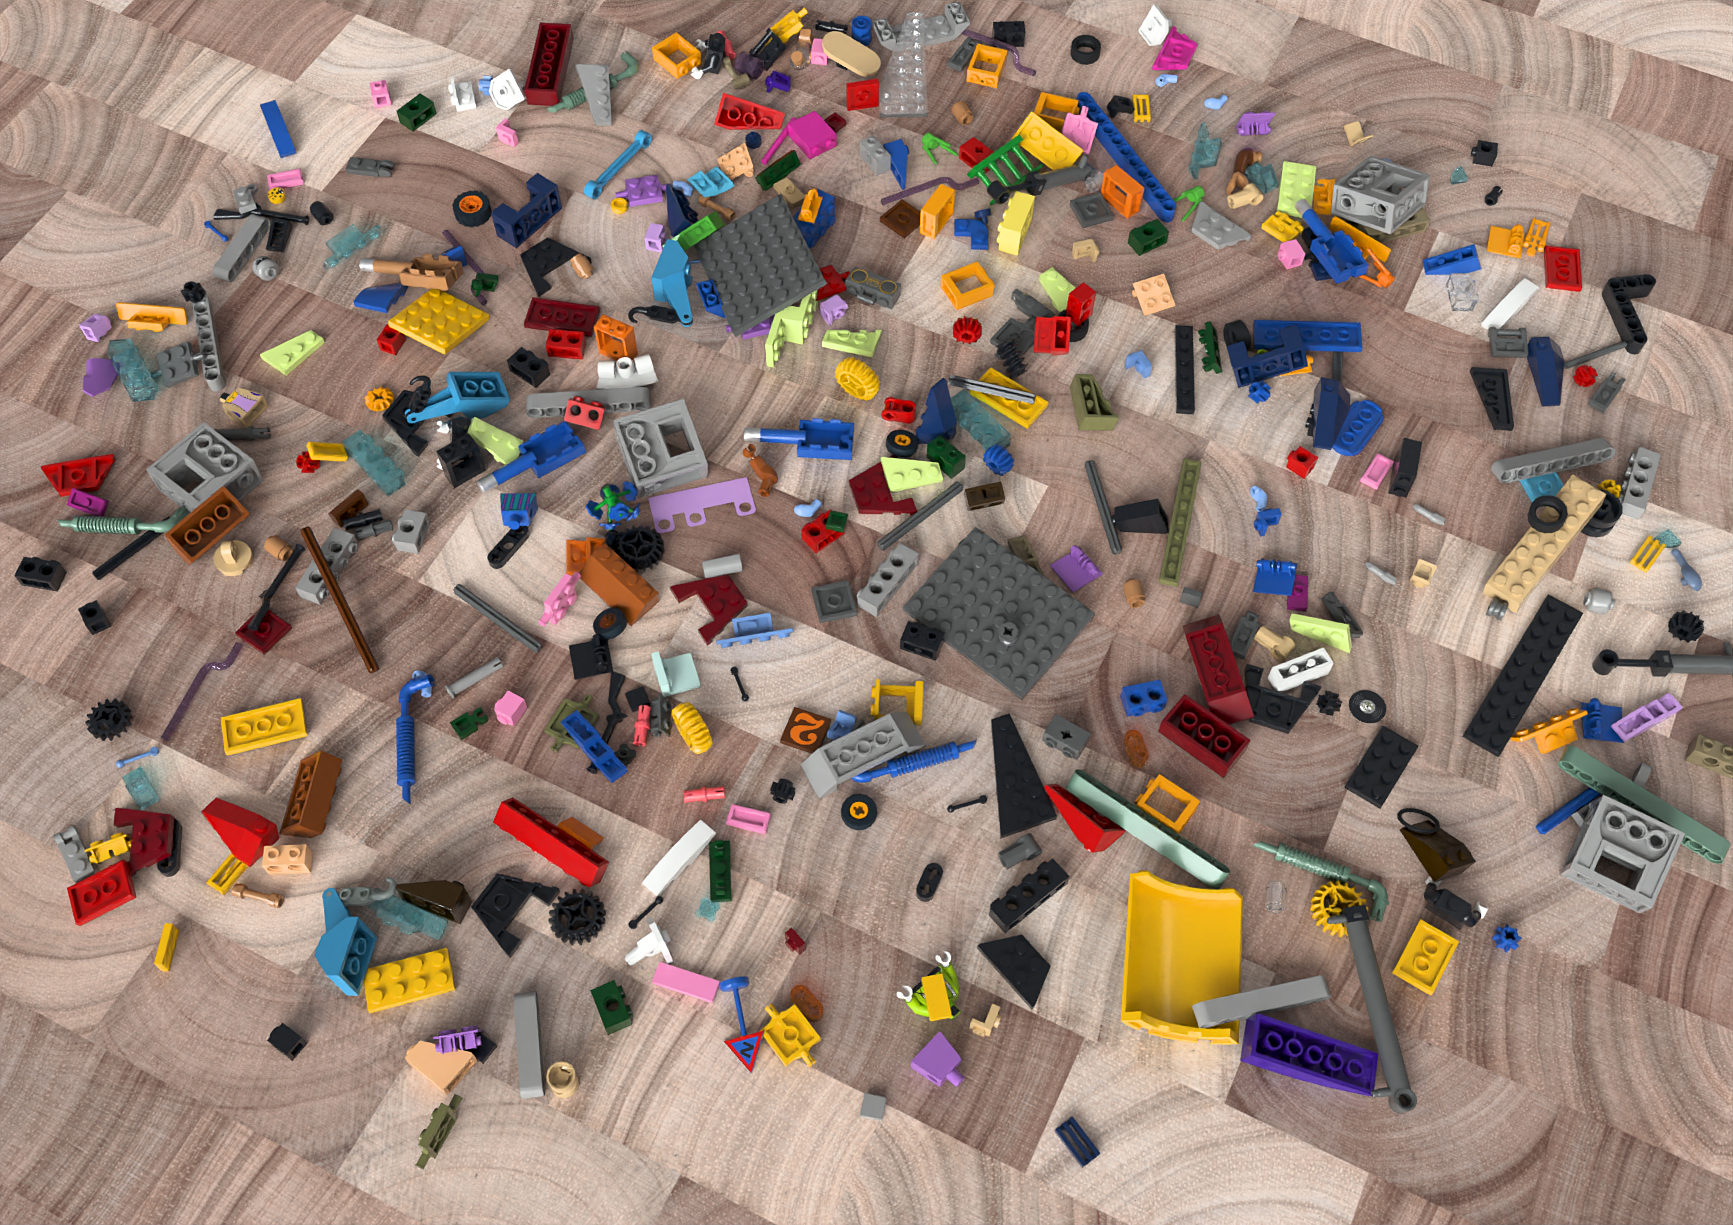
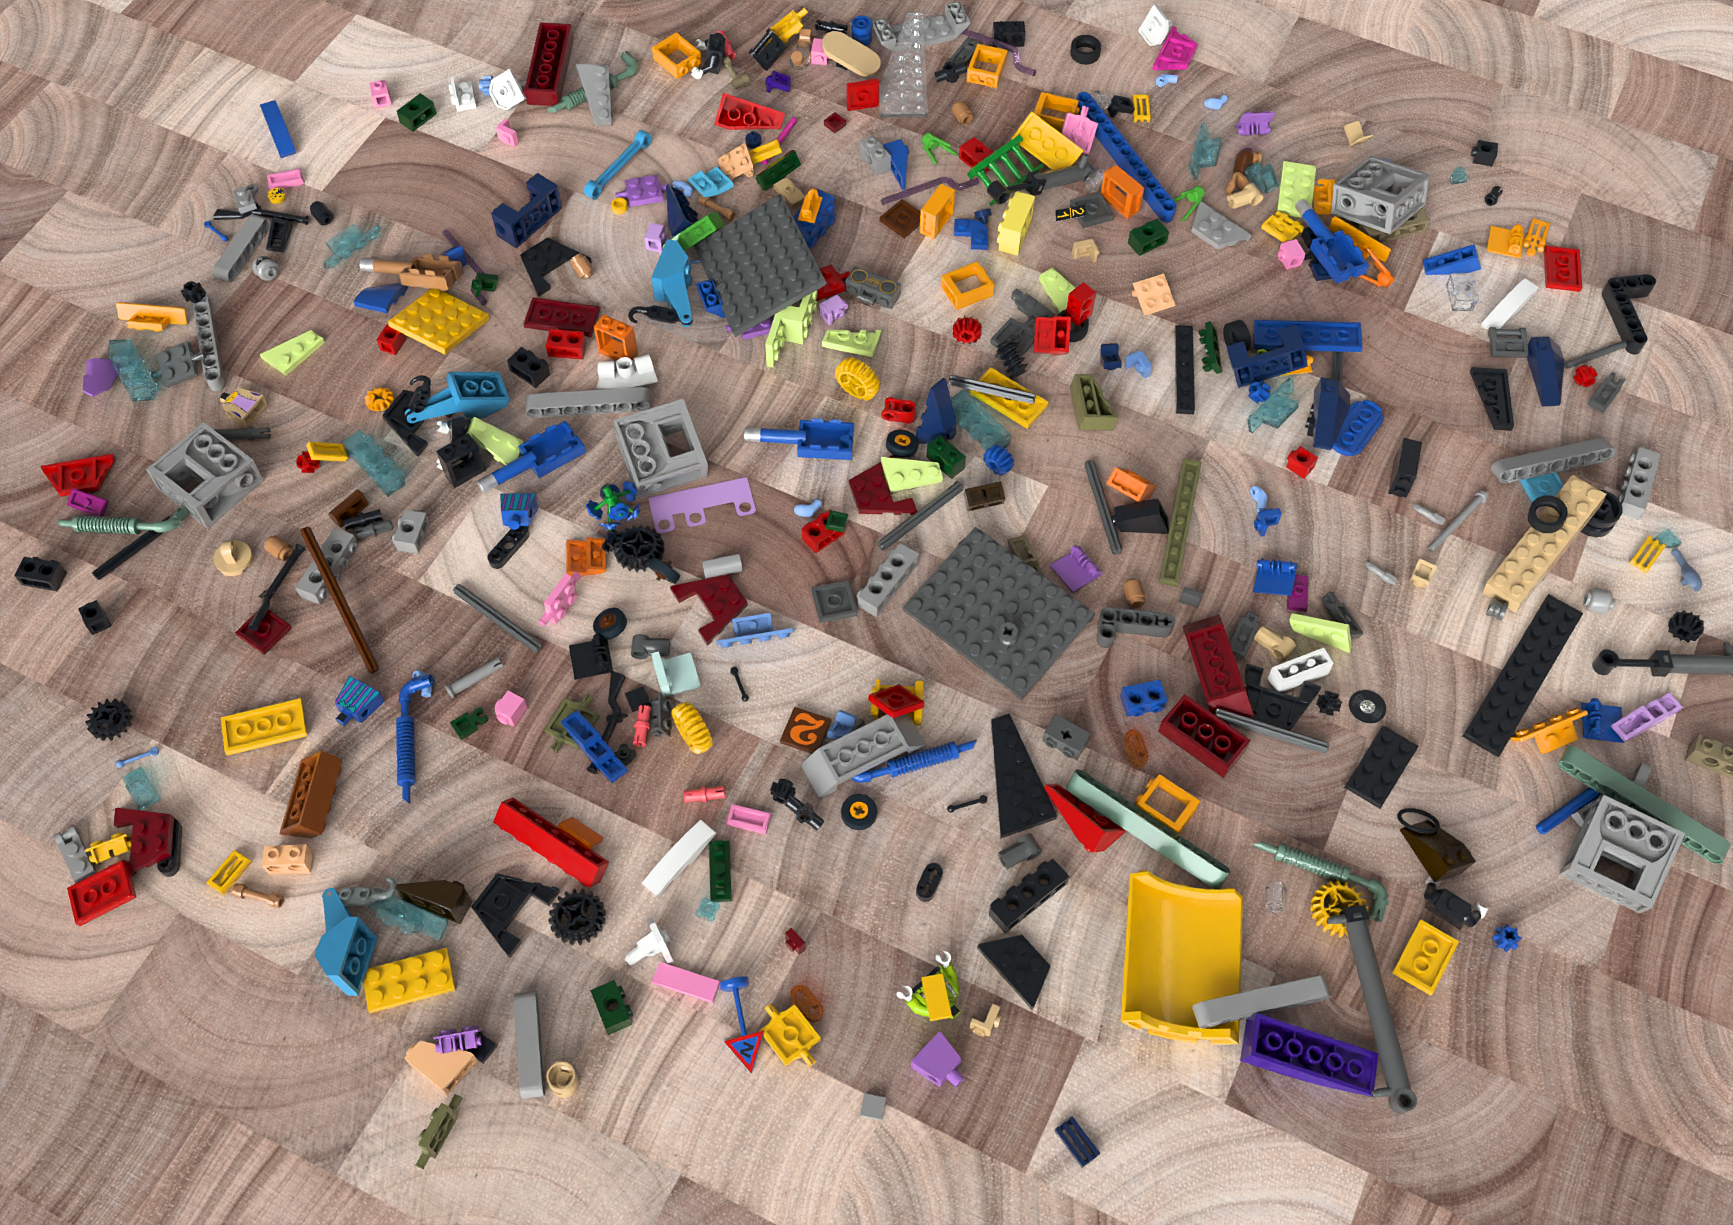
(95, 327): lavender brick -> none
(166, 947): yellow tile -> none
(195, 685): clear purple piece -> none
(206, 525): dark orange slope -> none
(241, 830): red wedge -> none
(286, 1041): black brick -> none
(357, 701): none -> blue torso
(369, 167): dark grey hinge -> none
(472, 208): black wheel -> none
(584, 418): brick -> none
(618, 584): dark orange slope -> none
(633, 923): black hinge -> none
(643, 646): none -> dark grey piece
(663, 570): none -> black wheel
(750, 65): clear purple wheel -> none
(762, 469): dark orange arm -> none
(765, 151): none -> yellow tile
(812, 135): dark pink brick -> none
(813, 819): none -> black axle
(896, 701): none -> red plate
(922, 640): black brick -> none
(950, 72): none -> black axle
(1069, 213): none -> black sticker
(1102, 99): none -> clear brick
(1109, 356): none -> dark blue bracket
(1135, 485): none -> orange window
(1163, 621): none -> dark grey beam
(1272, 731): none -> dark grey axle
(1275, 408): none -> clear light blue bracket
(1377, 471): bright pink tile -> none
(1480, 497): none -> light grey bar
(1610, 486): yellow gear -> none

